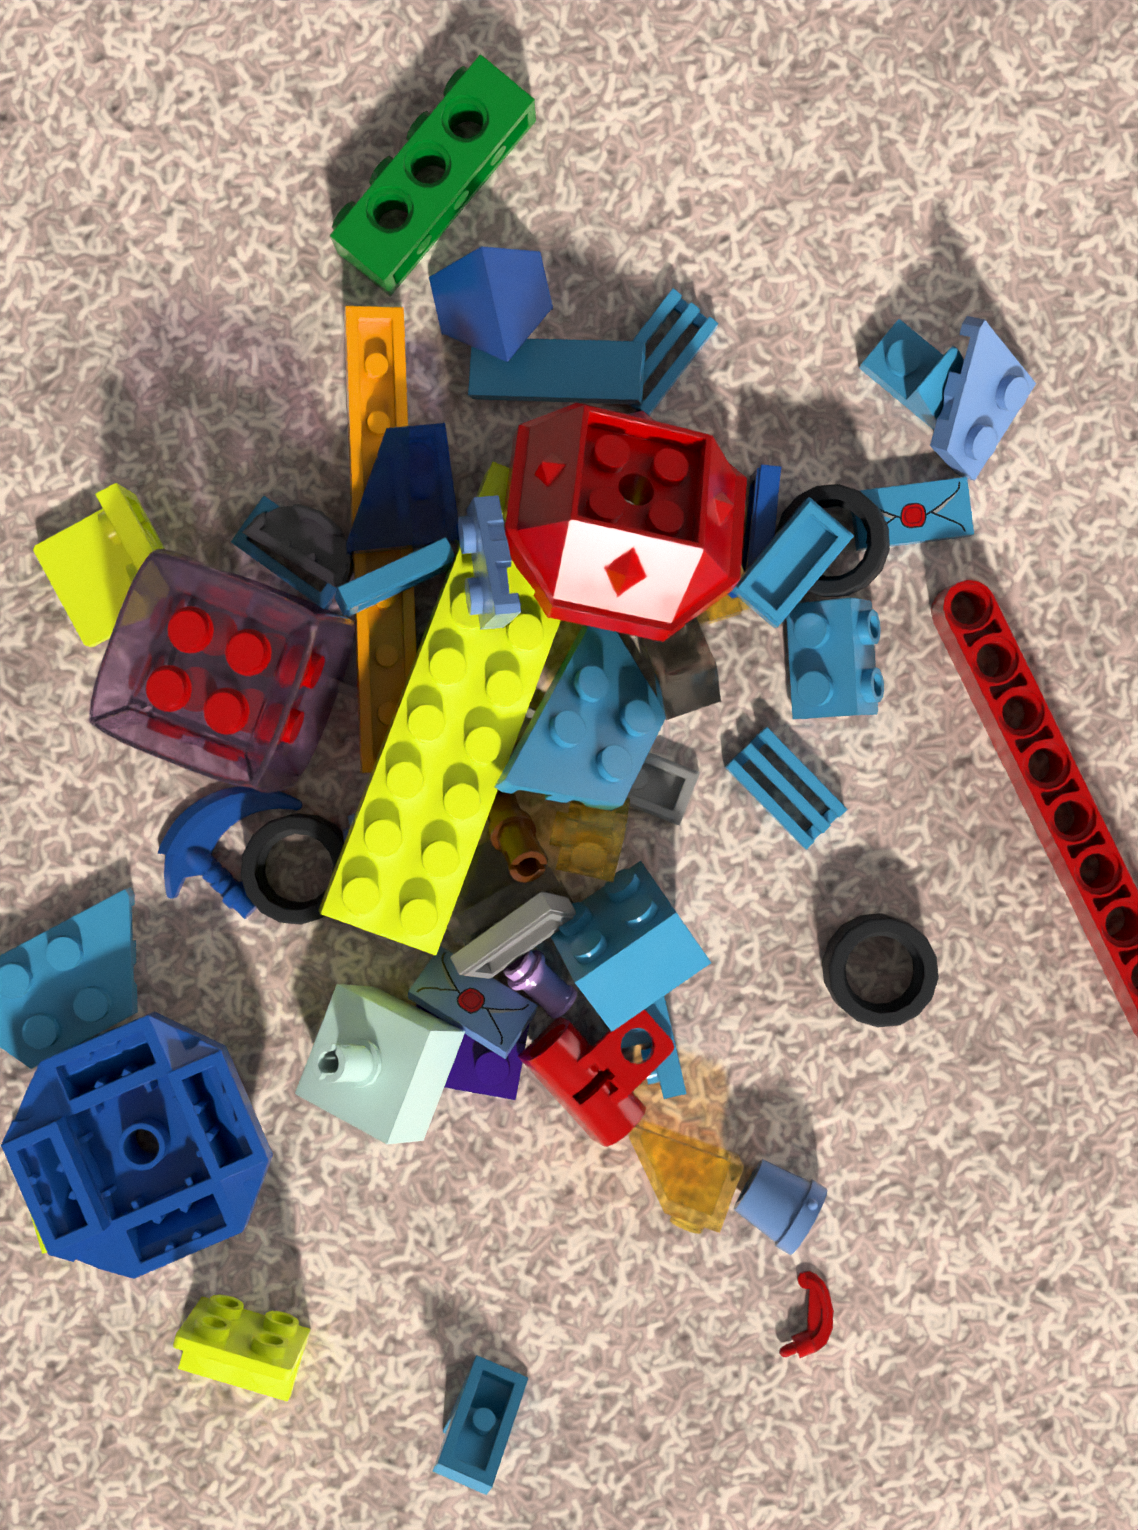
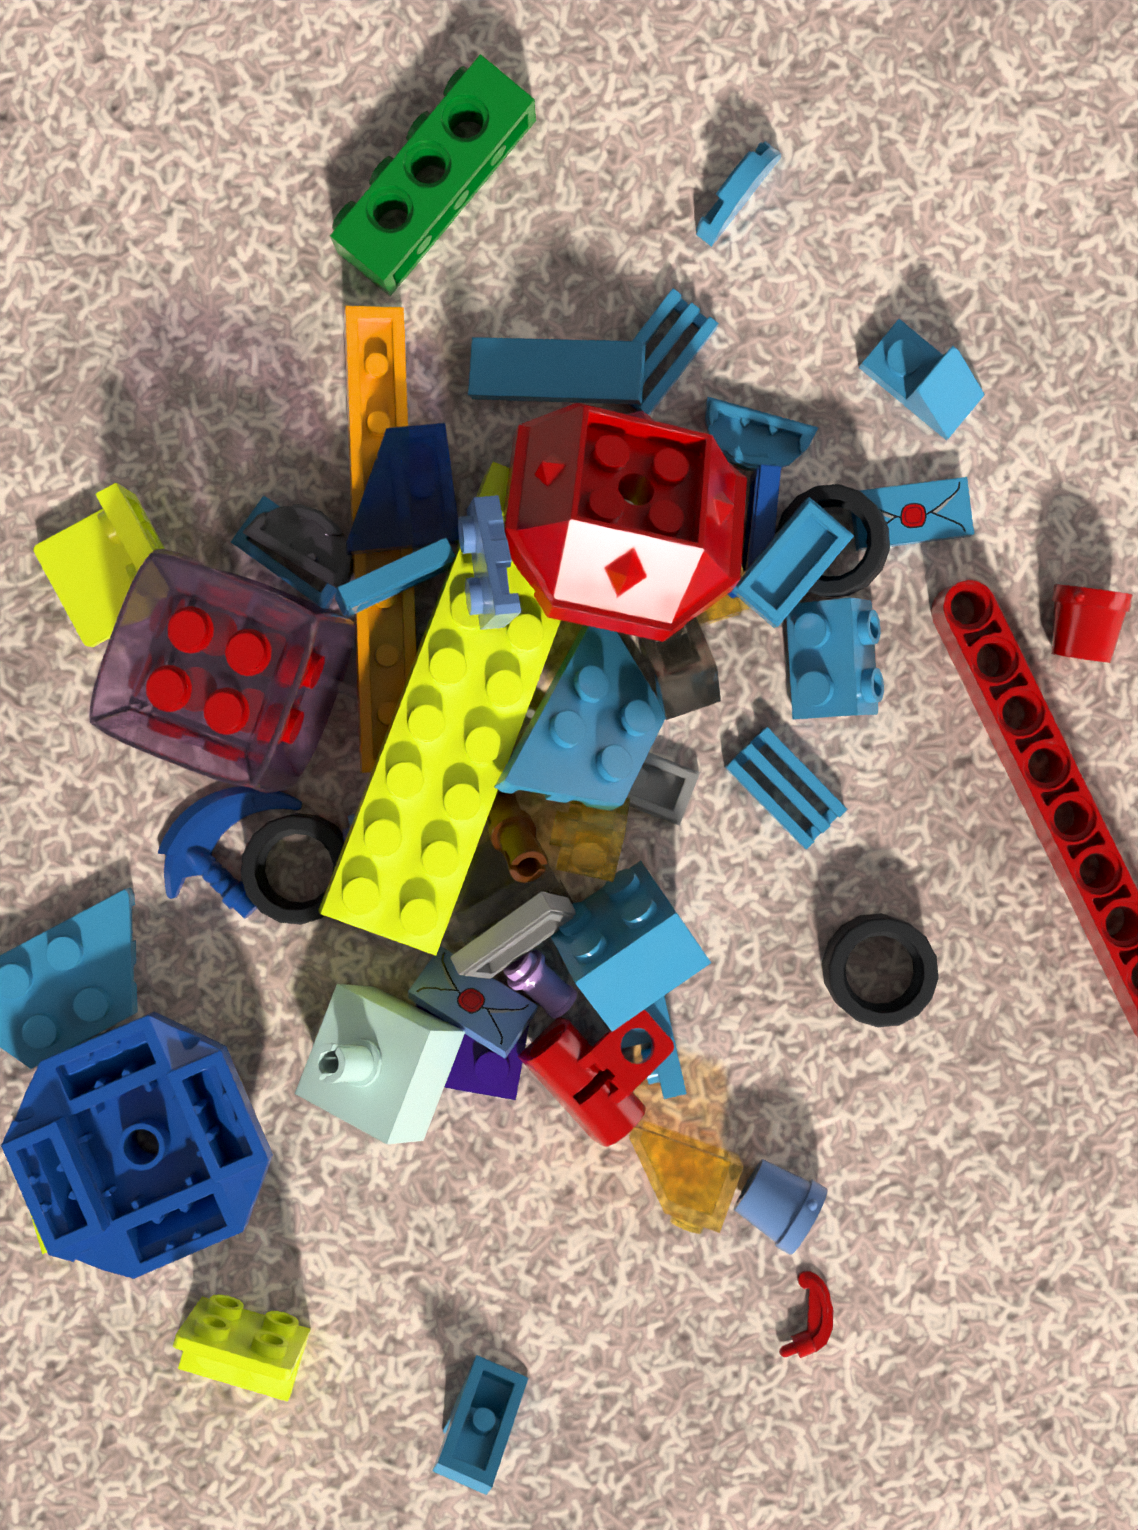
(492, 299): blue slope -> none
(737, 191): none -> dark azure tile
(754, 436): none -> dark azure tile
(979, 401): medium blue wing -> none
(1087, 622): none -> red piece

